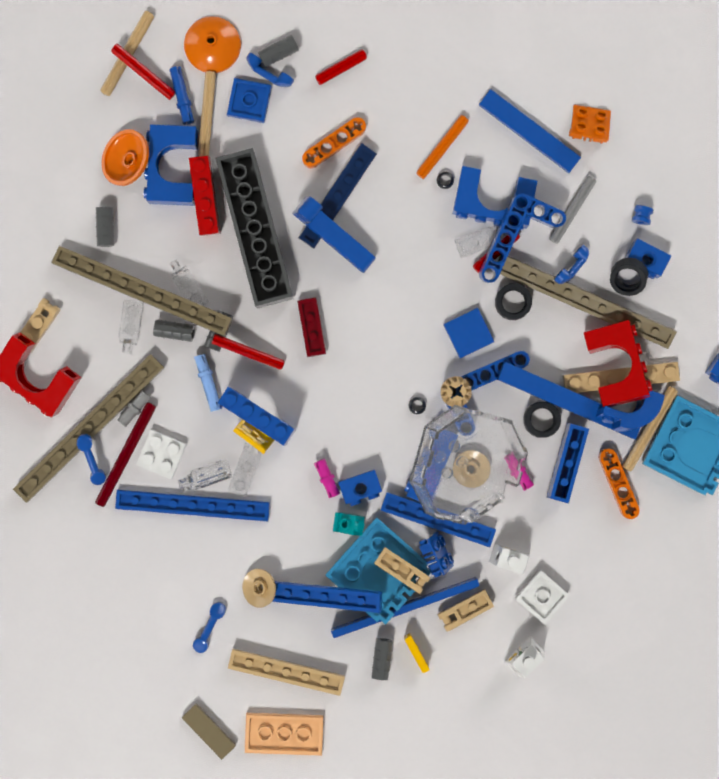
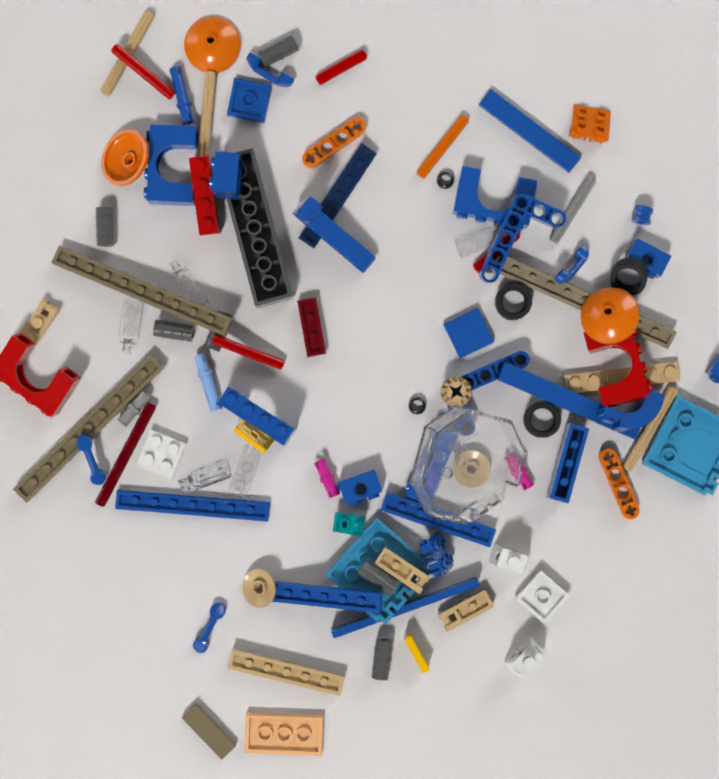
(227, 175): none -> blue brick
(378, 578): none -> dark grey axle
(612, 327): none -> orange dish

